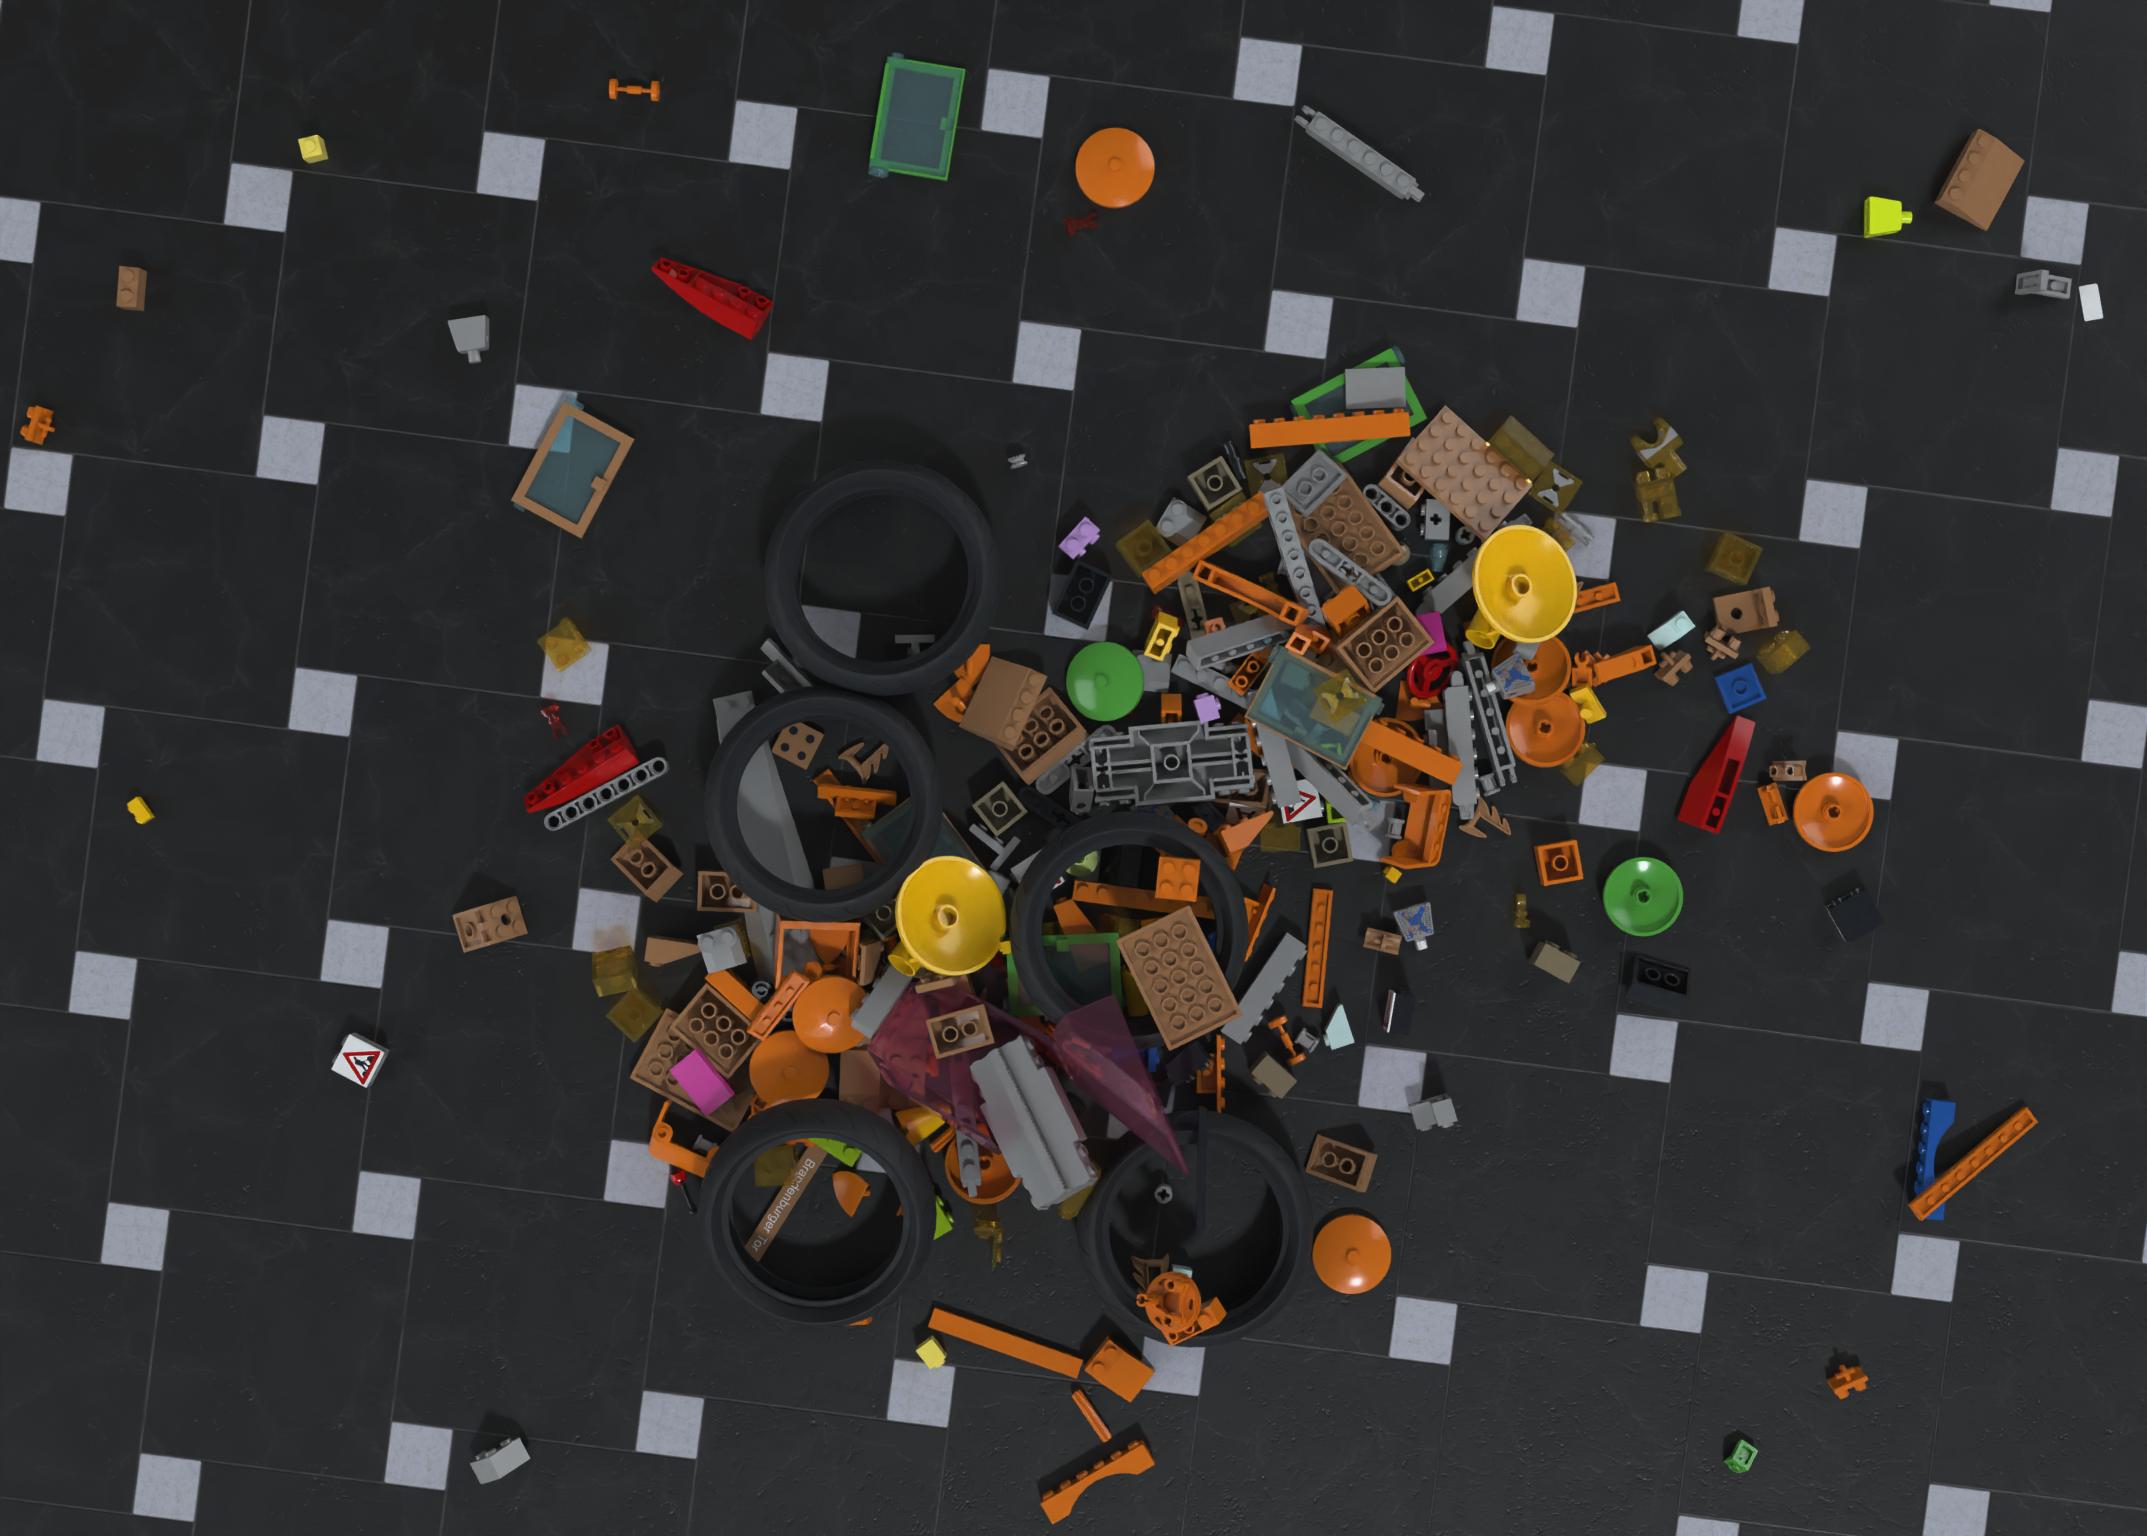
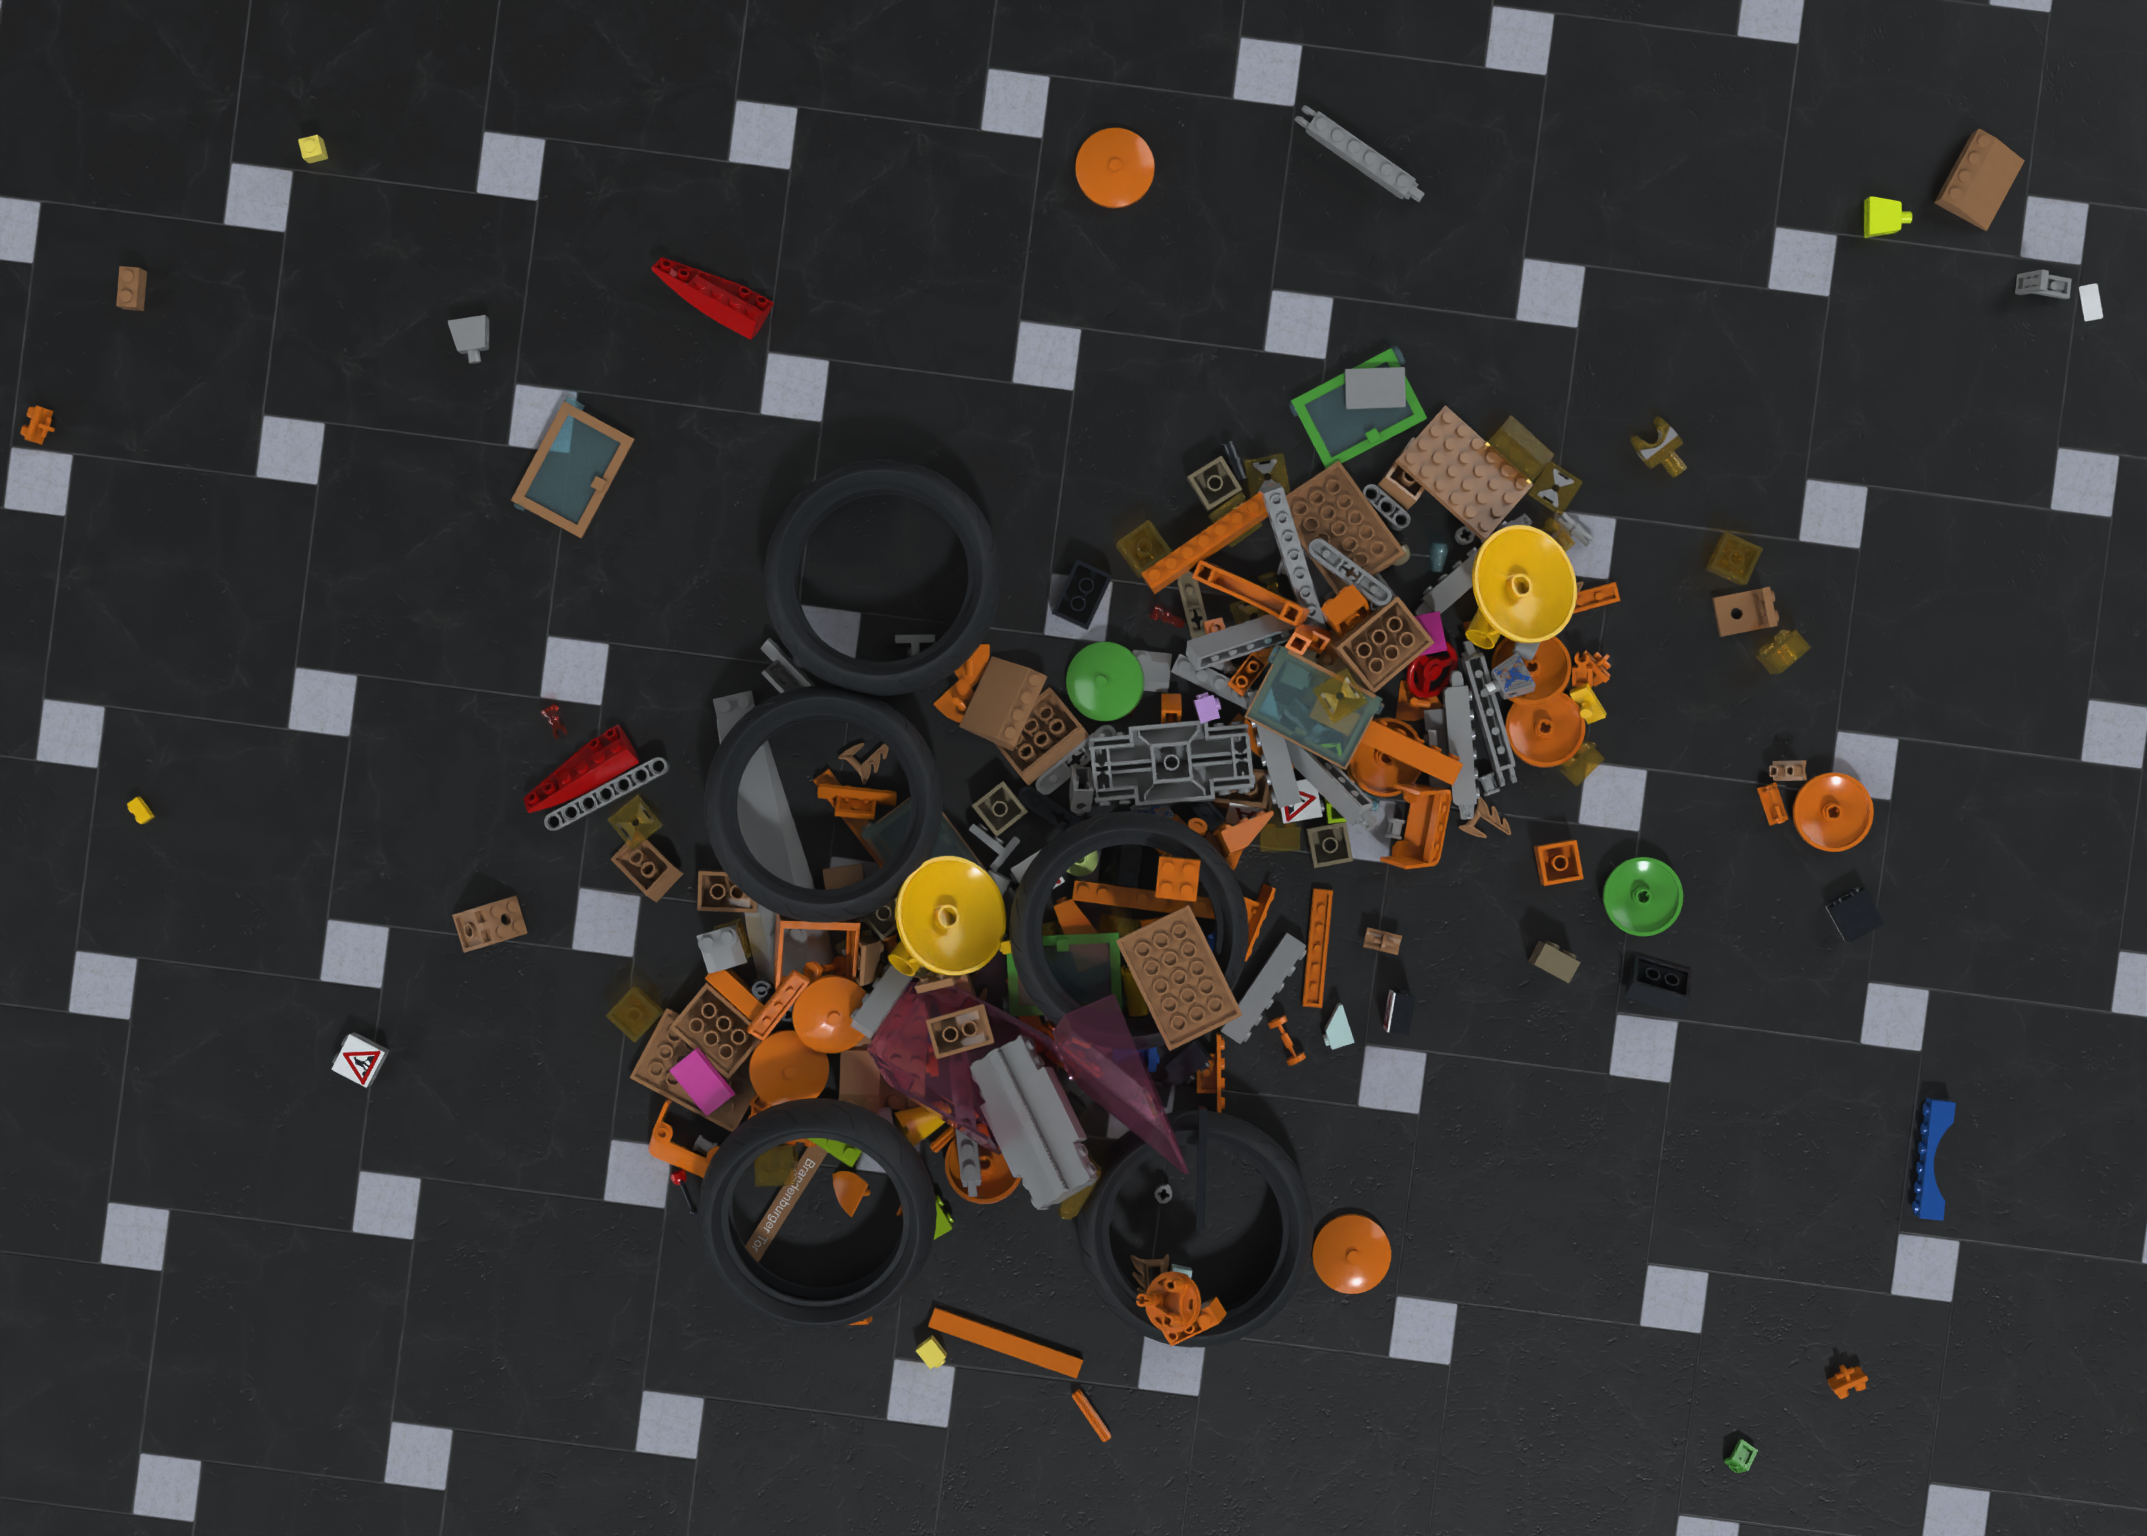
(500, 1461): light grey brick -> none
(564, 645): clear yellow bracket -> none
(613, 89): orange wheel -> none
(614, 971): clear yellow brick -> none
(668, 949): medium nougat slope -> none
(798, 744): medium nougat tile -> none
(829, 943): orange shield -> none
(916, 119): clear light blue door -> none
(985, 1229): clear yellow bracket -> none
(999, 964): clear red arm -> none
(1018, 461): light grey bush -> none
(1072, 224): clear red piece -> none
(1079, 538): lavender brick -> none
(1118, 1369): orange slope -> none
(1132, 1460): orange arch -> none
(1161, 636): yellow brick -> none
(1180, 522): light grey slope -> none
(1272, 1074): dark tan brick -> none
(1307, 1040): light grey bush -> none
(1313, 483): light grey tile -> none
(1329, 429): orange brick -> none
(1341, 1163): medium nougat slope -> none
(1391, 874): yellow piece -> none
(1415, 923): torso -> none
(1420, 580): yellow piece -> none
(1433, 532): light grey brick -> none
(1433, 1111): light grey brick -> none
(1521, 922): clear yellow piece -> none
(1624, 663): orange slope -> none
(1660, 490): clear yellow hips -> none
(1671, 630): light aqua slope -> none
(1671, 664): medium nougat hips -> none
(1714, 638): medium nougat hips -> none
(1716, 780): red wedge -> none
(1740, 688): blue tile -> none
(1972, 1163): orange tile -> none

